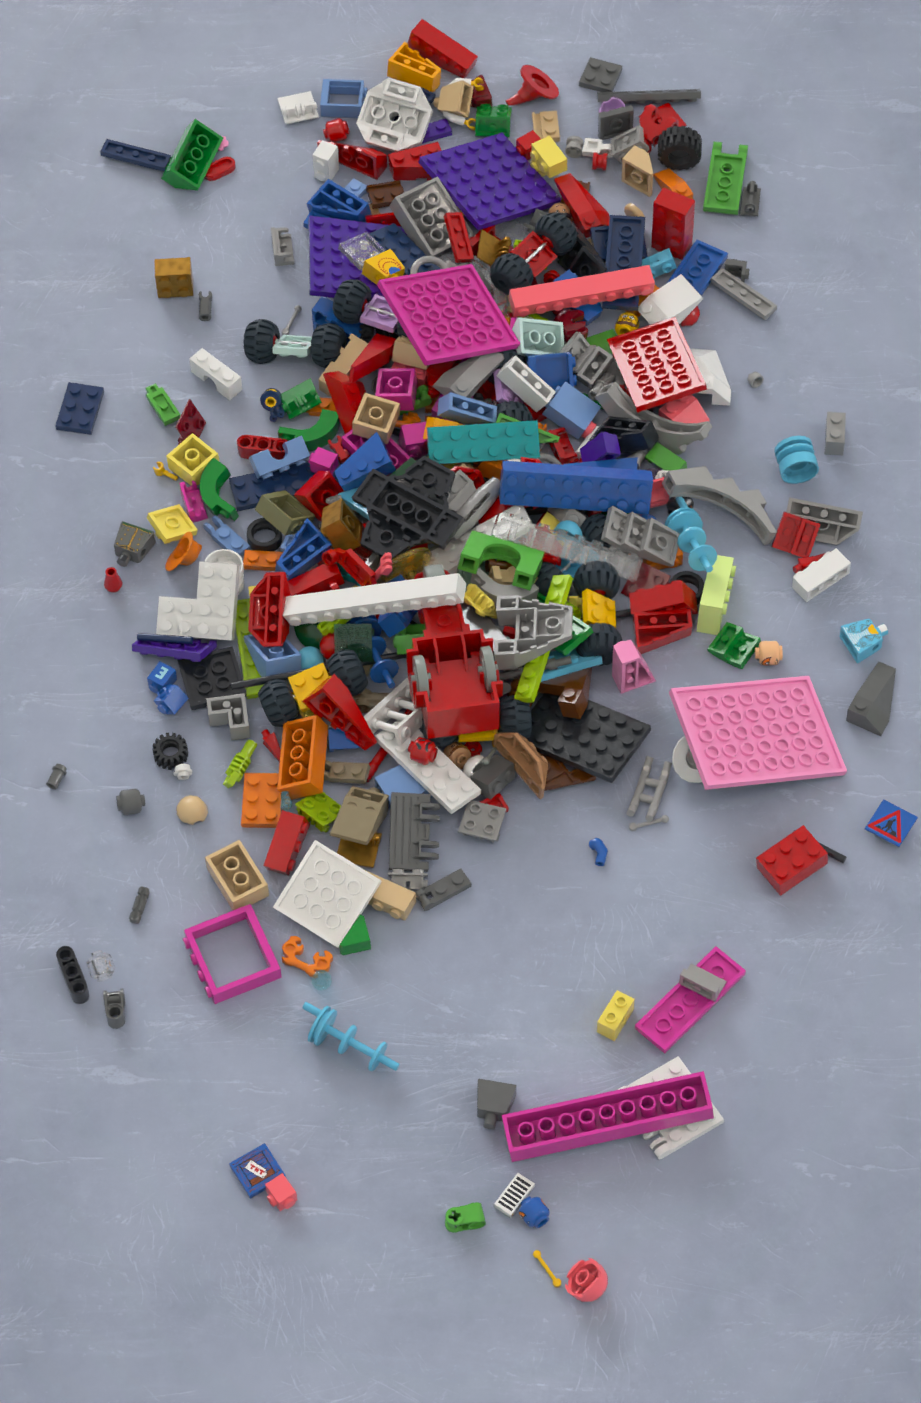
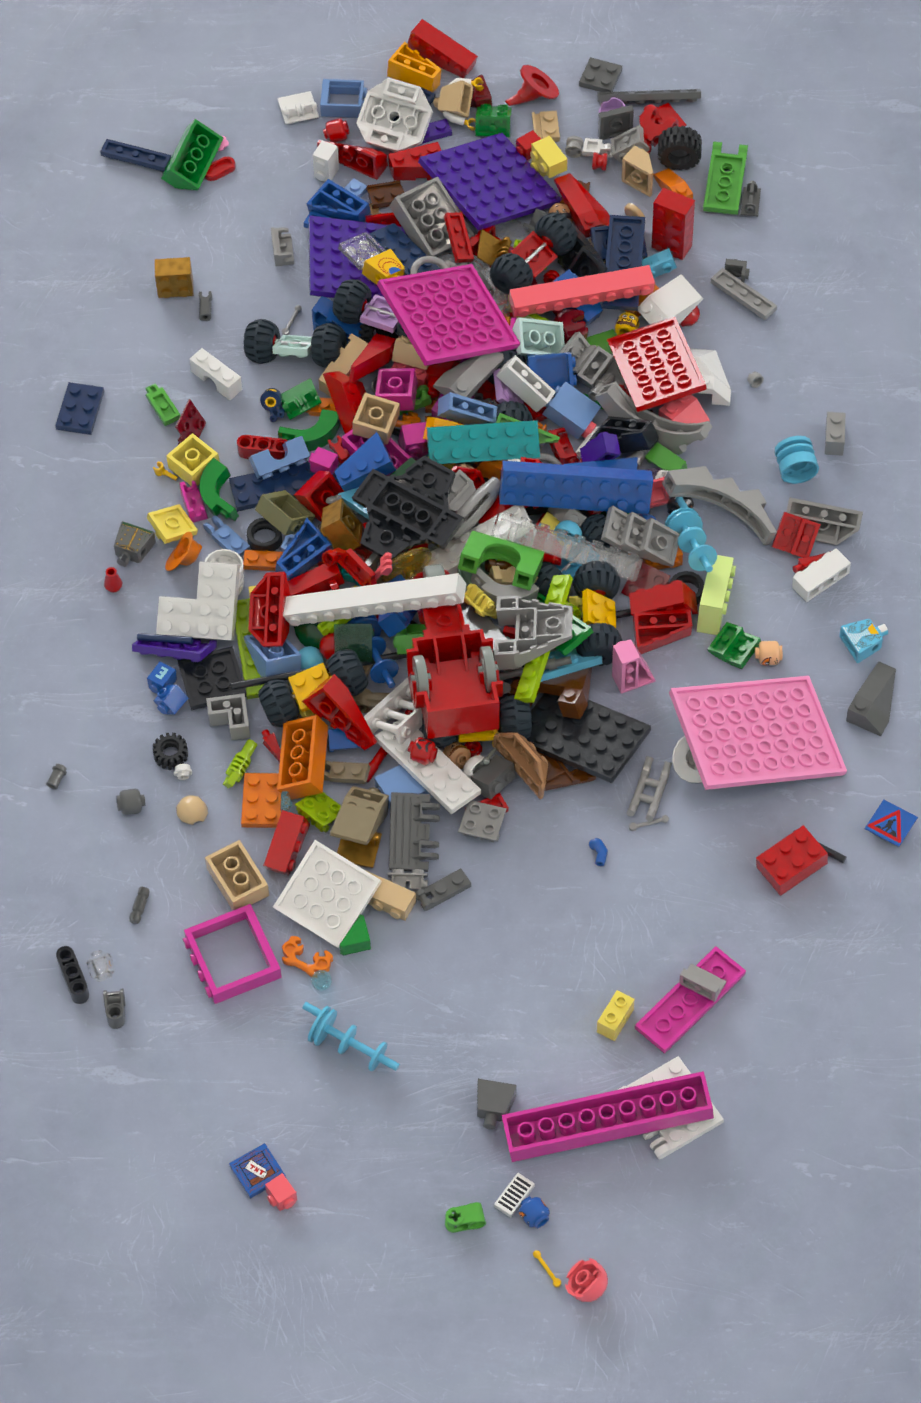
(700, 265): blue plate -> none

